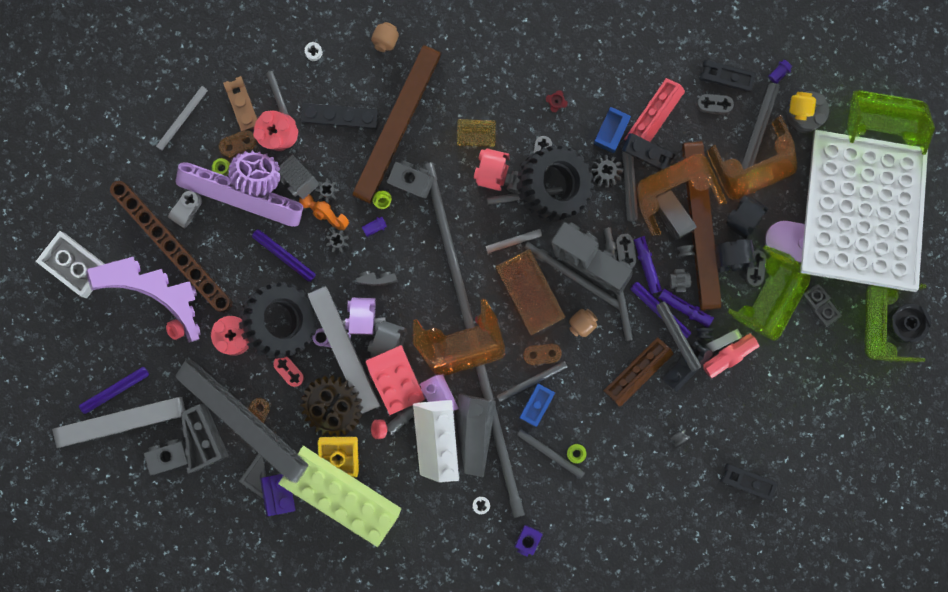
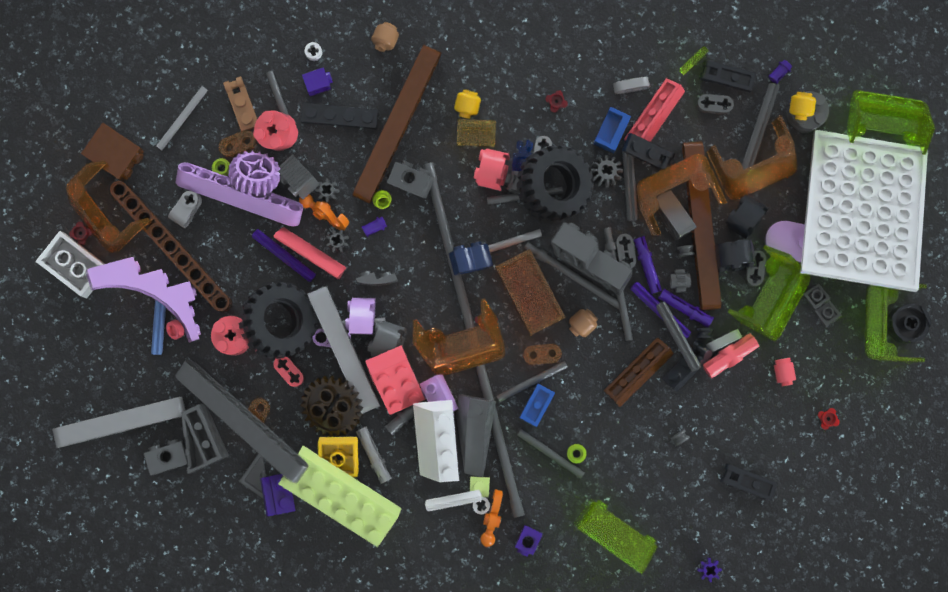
(74, 233): none -> dark red plate
(92, 216): none -> clear orange windscreen
(114, 390): dark purple axle -> none
(115, 150): none -> reddish brown brick
(158, 329): none -> medium blue axle
(310, 252): none -> coral slope
(317, 81): none -> dark purple brick
(373, 455): none -> light grey pin
(379, 429): coral tile -> none
(453, 500): none -> white axle
(467, 103): none -> yellow head
(470, 259): none -> dark blue brick
(481, 484): none -> yellowish green plate
(492, 520): none -> orange piece
(524, 152): none -> clear blue plate
(616, 535): none -> clear neon green windscreen
(631, 85): none -> light grey beam
(694, 60): none -> clear neon green tile
(715, 569): none -> dark purple gear
(784, 371): none -> coral brick
(833, 418): none -> red plate

